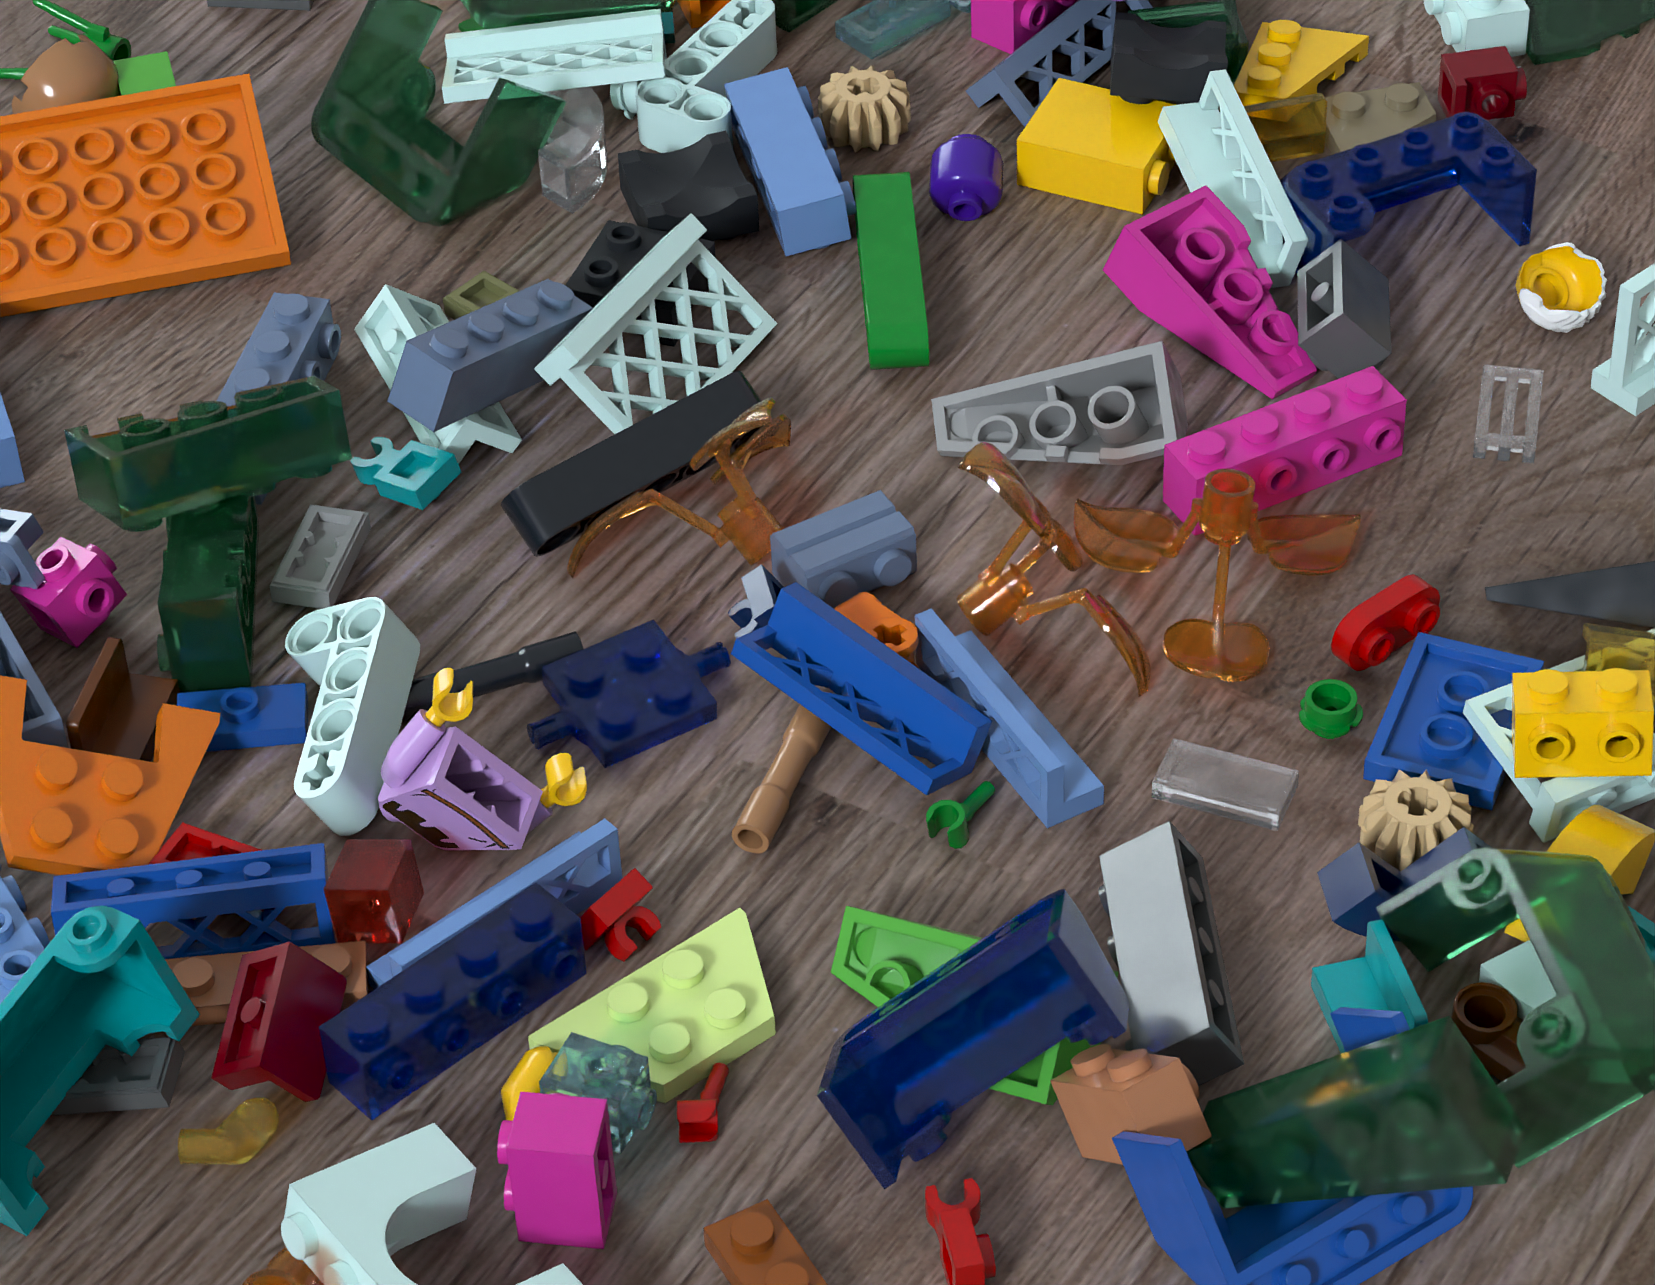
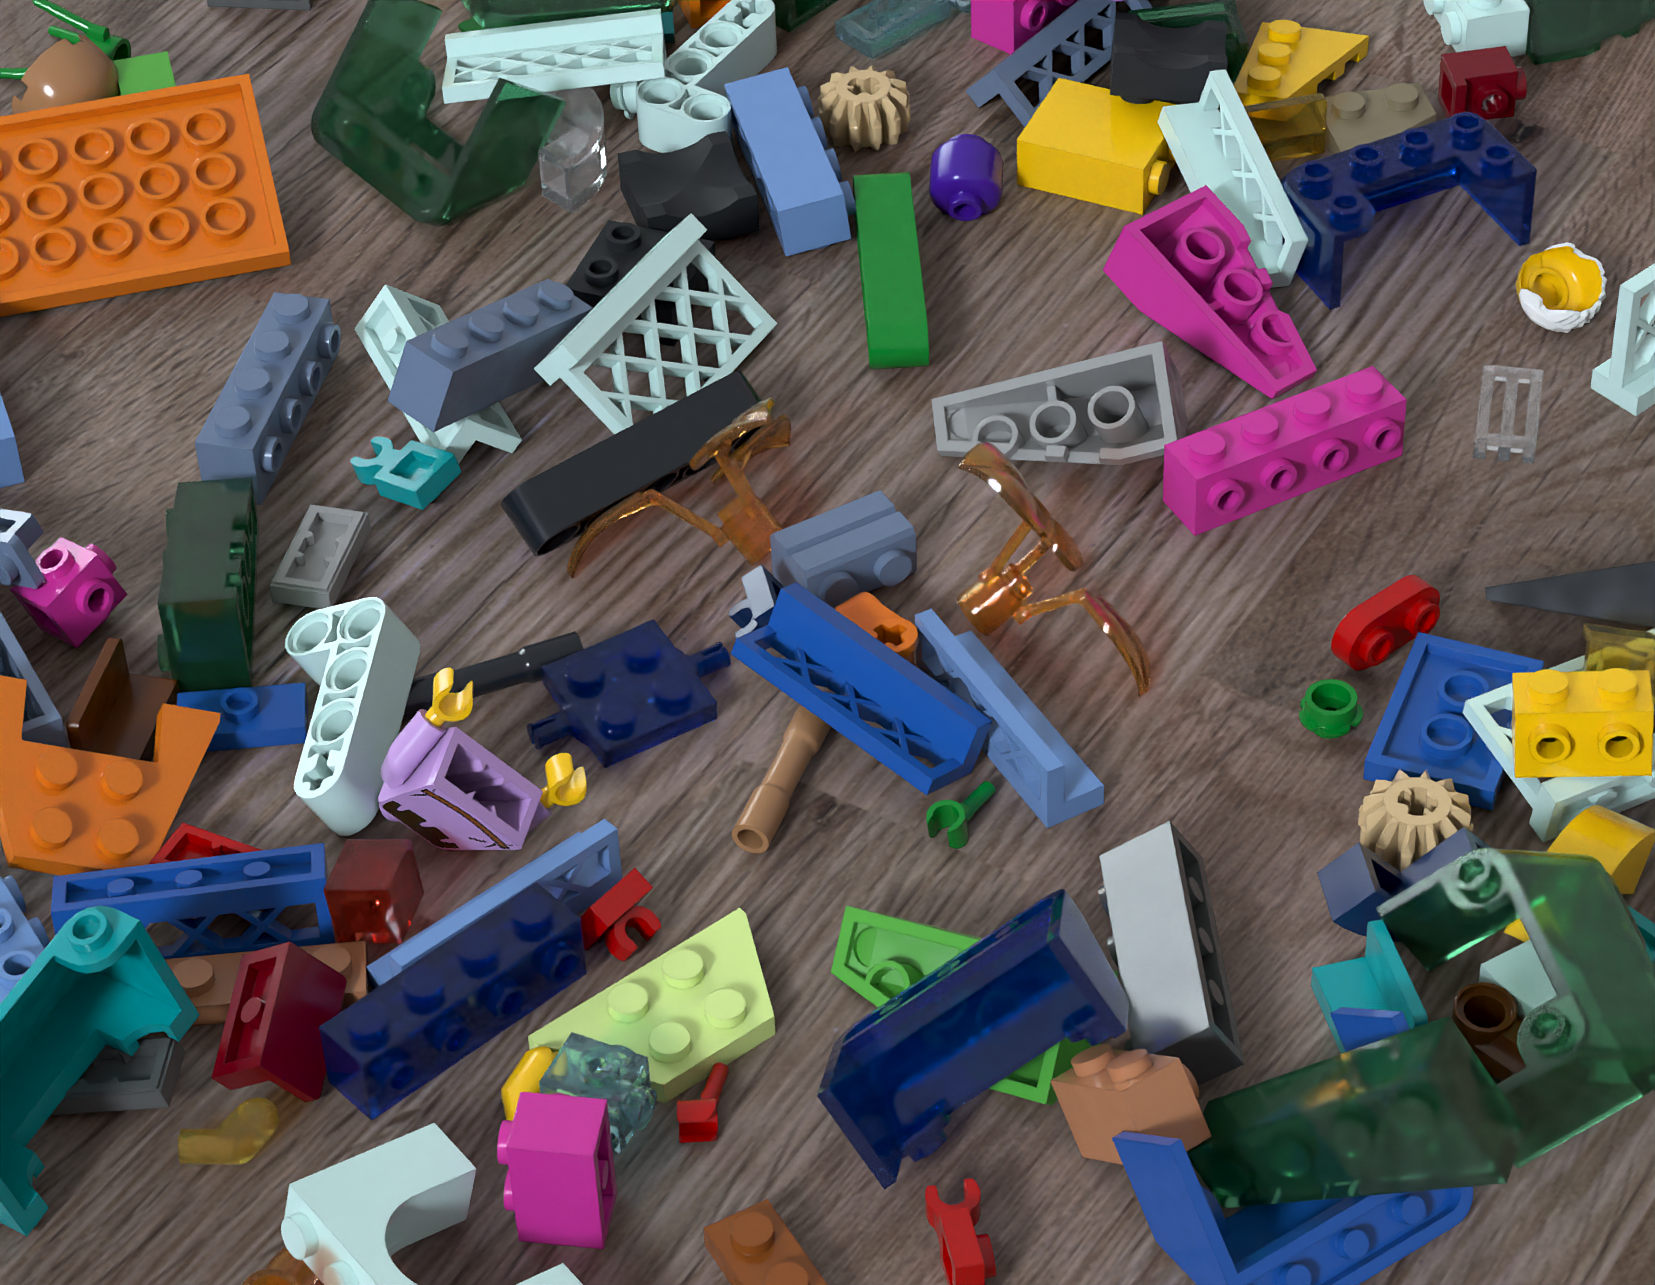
(209, 452): clear green wedge -> none
(476, 294): olive tile -> none
(1225, 784): clear tile -> none
(1295, 544): clear orange plant -> none
(1343, 311): dark grey brick -> none

